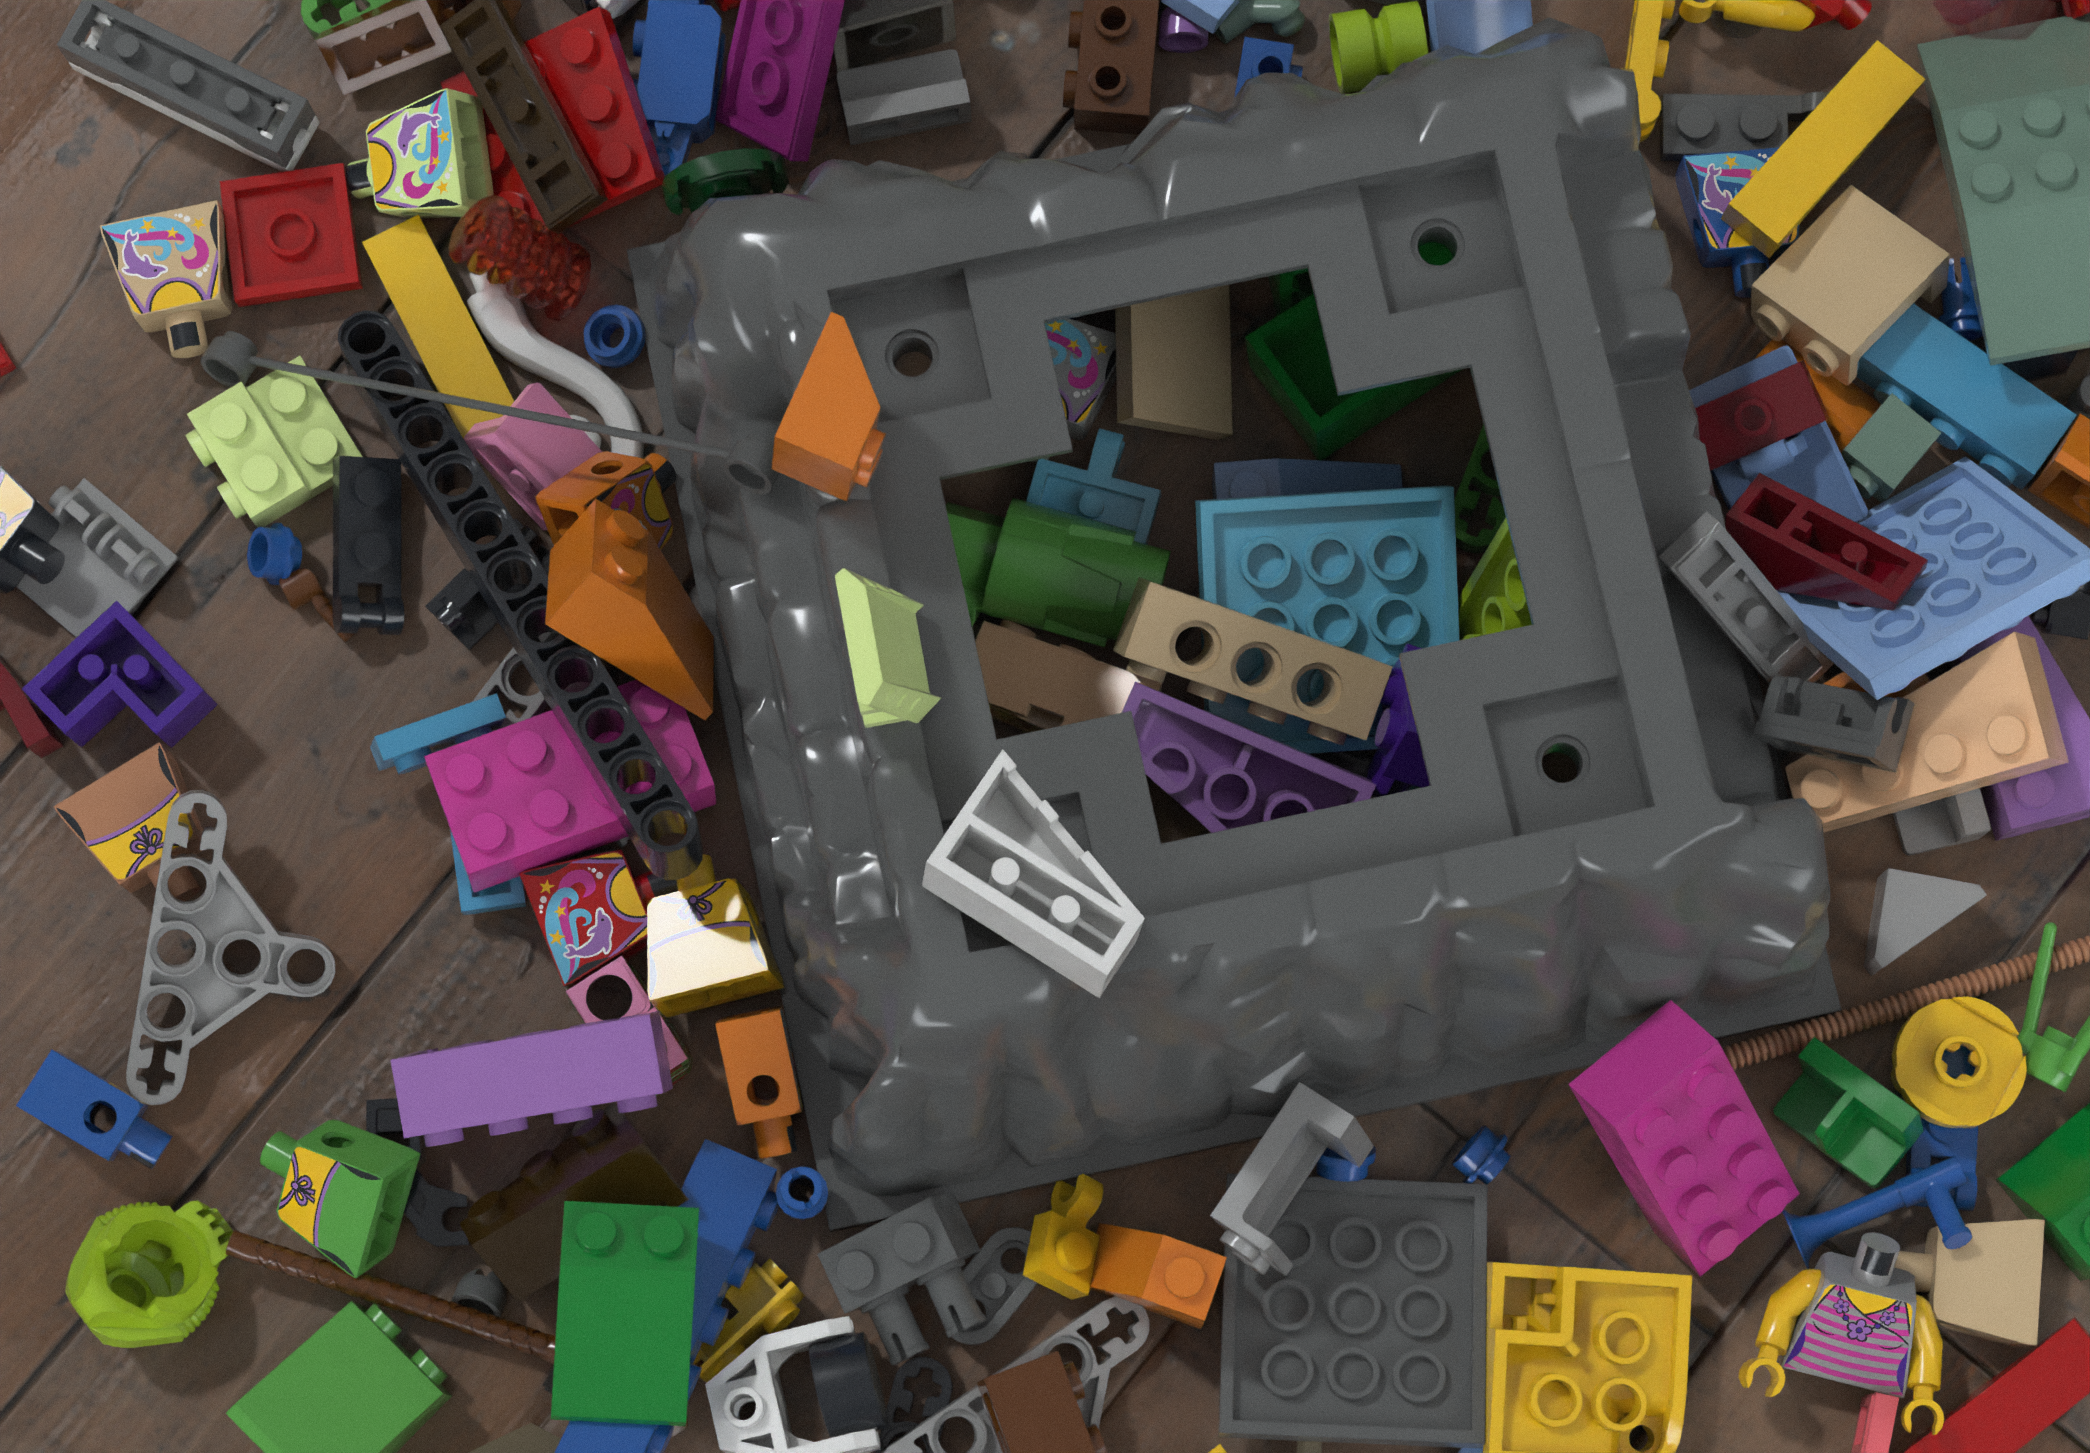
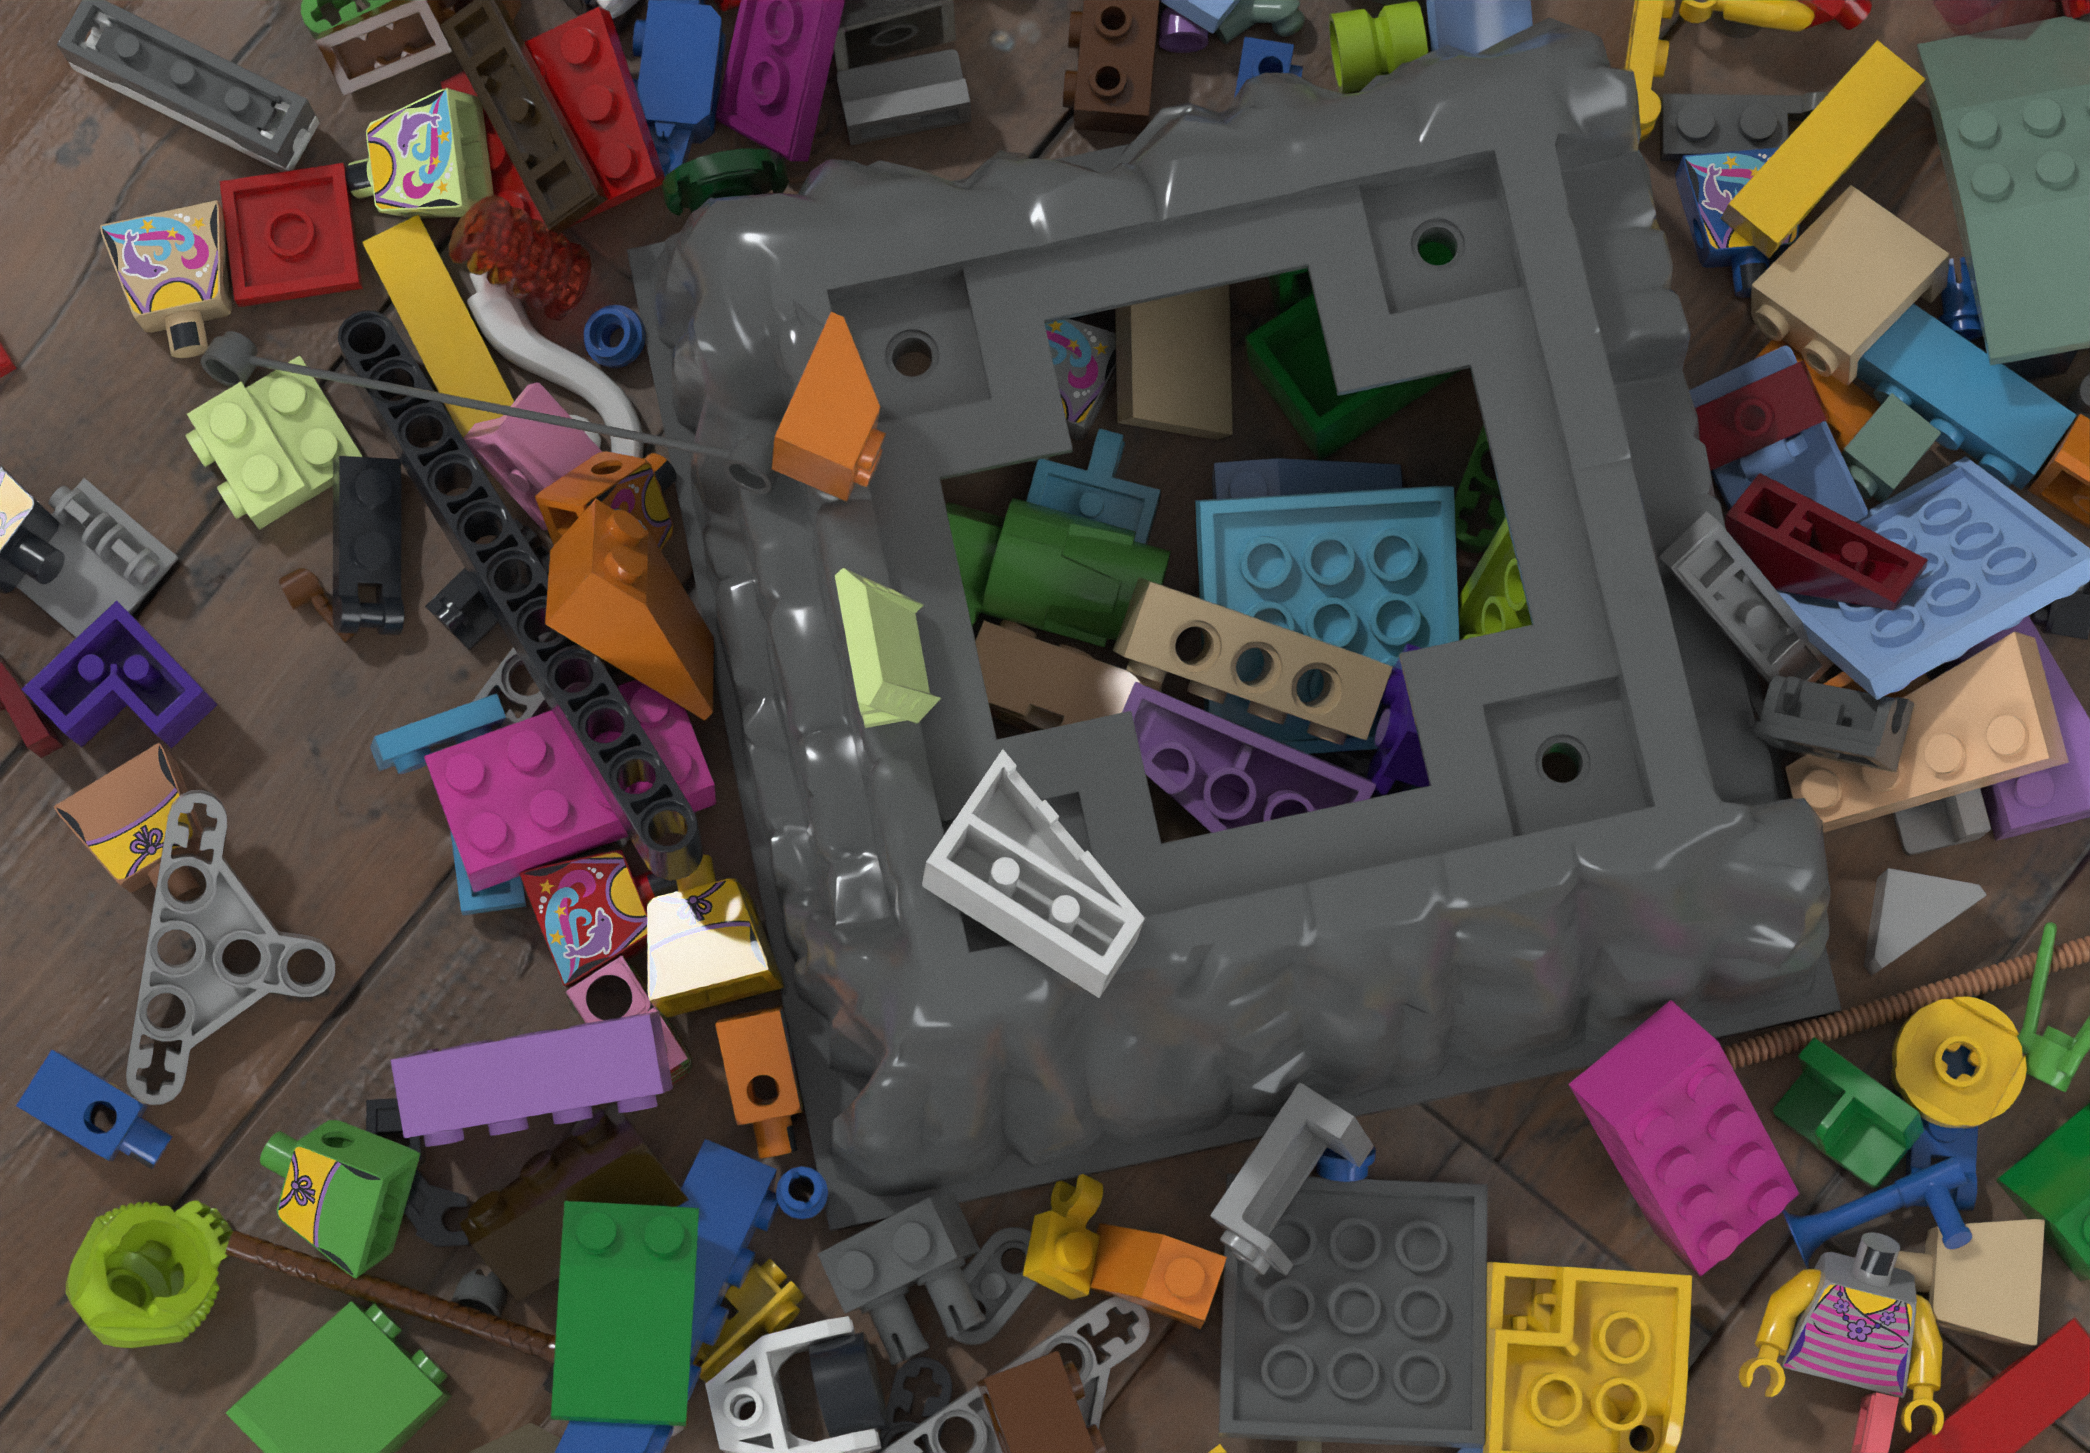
(273, 553): blue plate -> none
(1482, 1156): blue plate -> none

